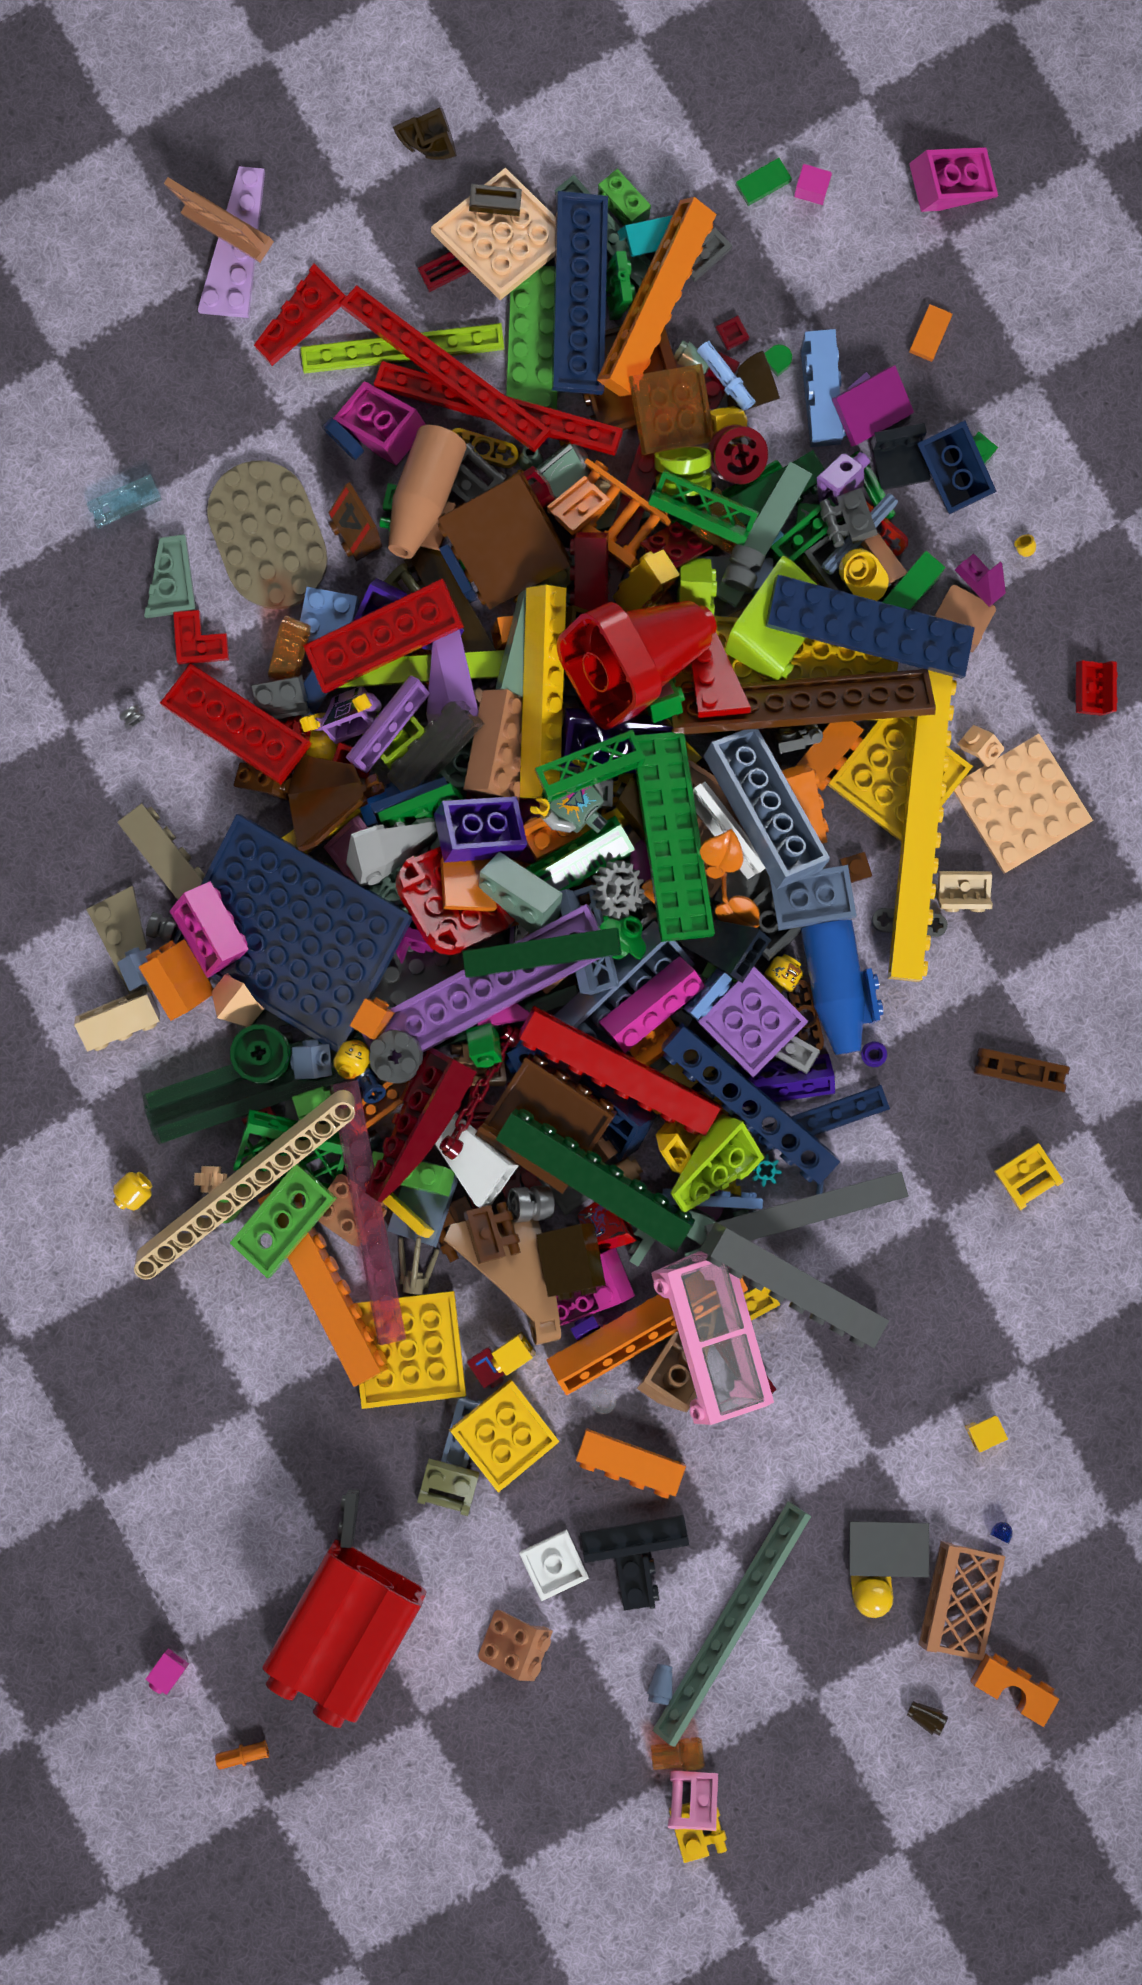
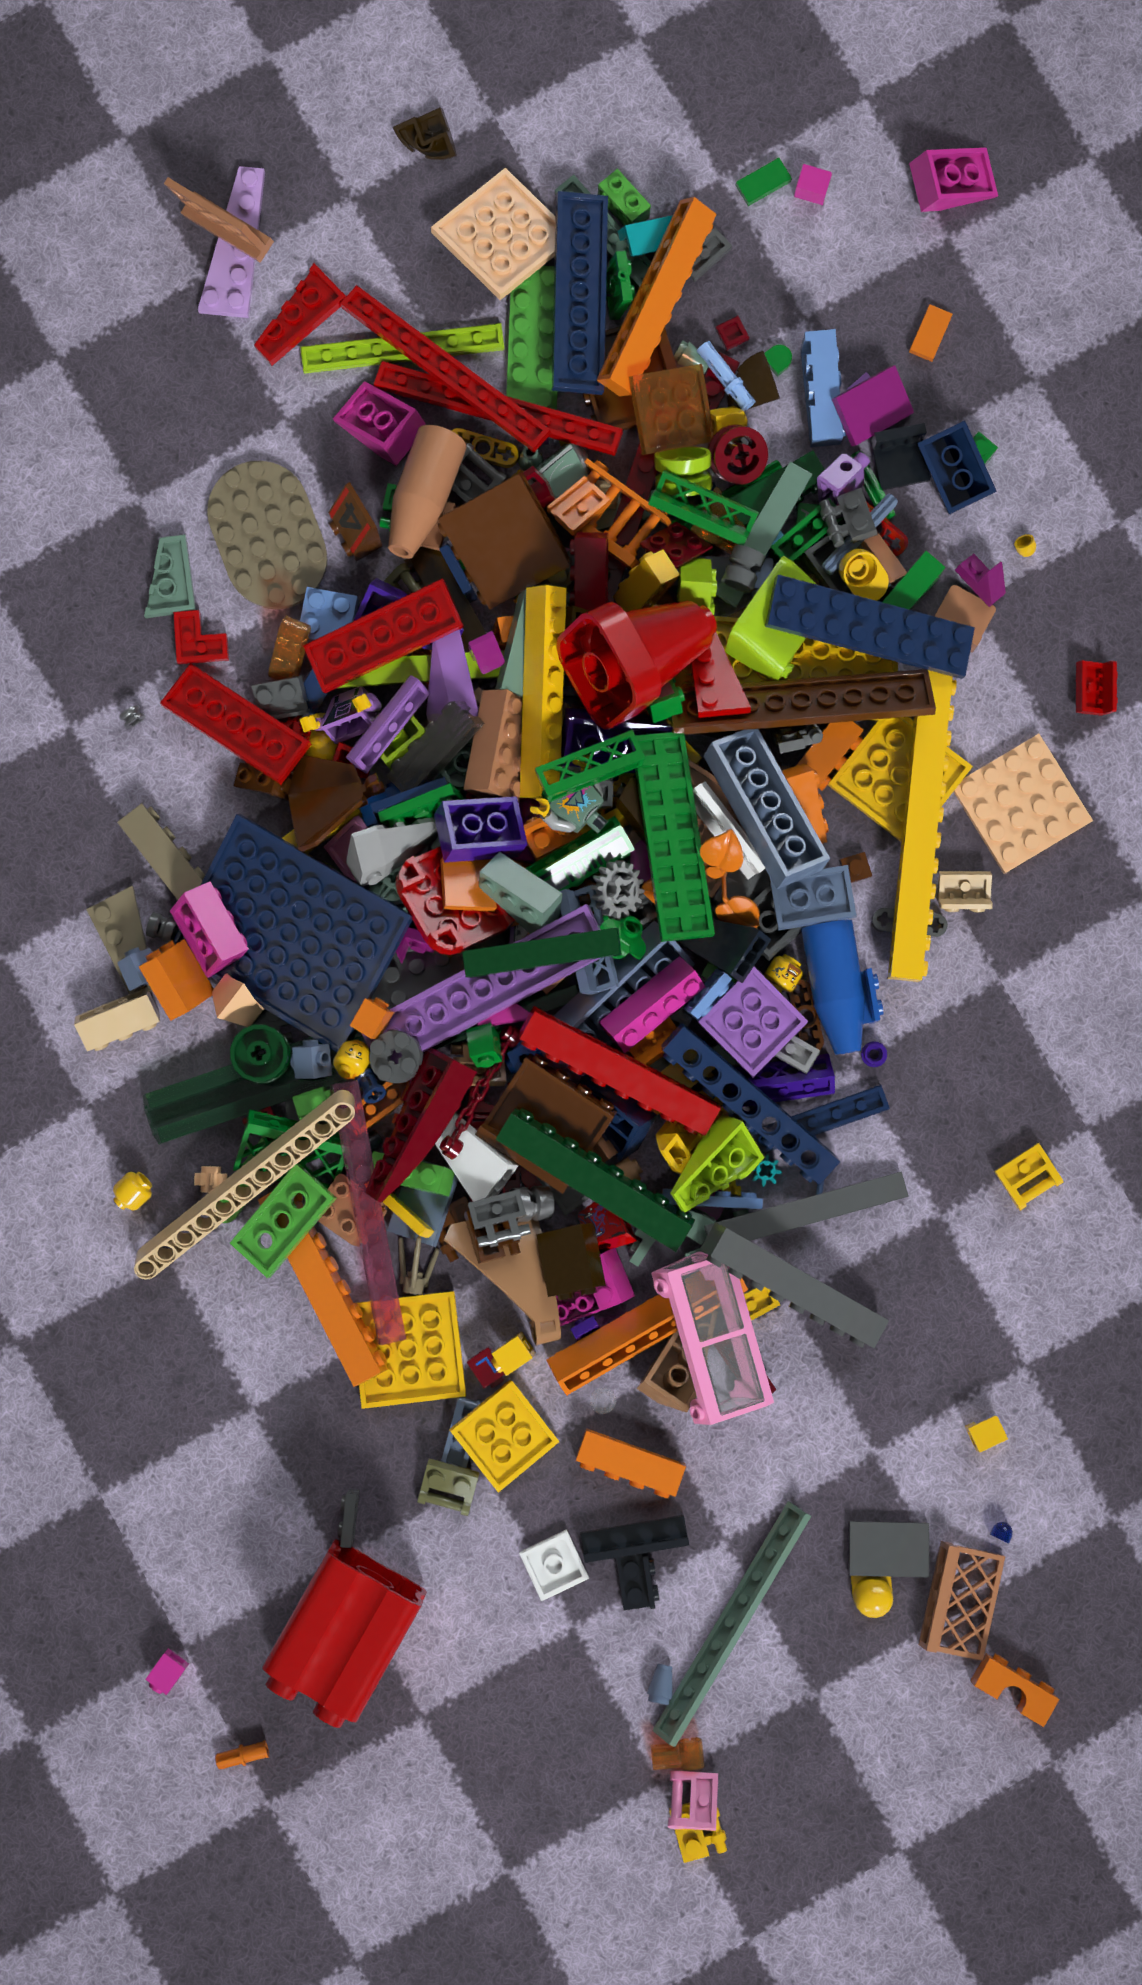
(124, 501): clear light blue plate -> none
(343, 438): dark blue beam -> none
(445, 279): dark red tile -> none
(486, 653): none -> magenta slope
(495, 200): dark brown tile -> none
(495, 1211): none -> dark grey plate
(515, 1646): nougat bracket -> none
(927, 1717): dark brown cone -> none
(982, 745): light nougat bracket -> none
(1022, 1070): reddish brown plate -> none

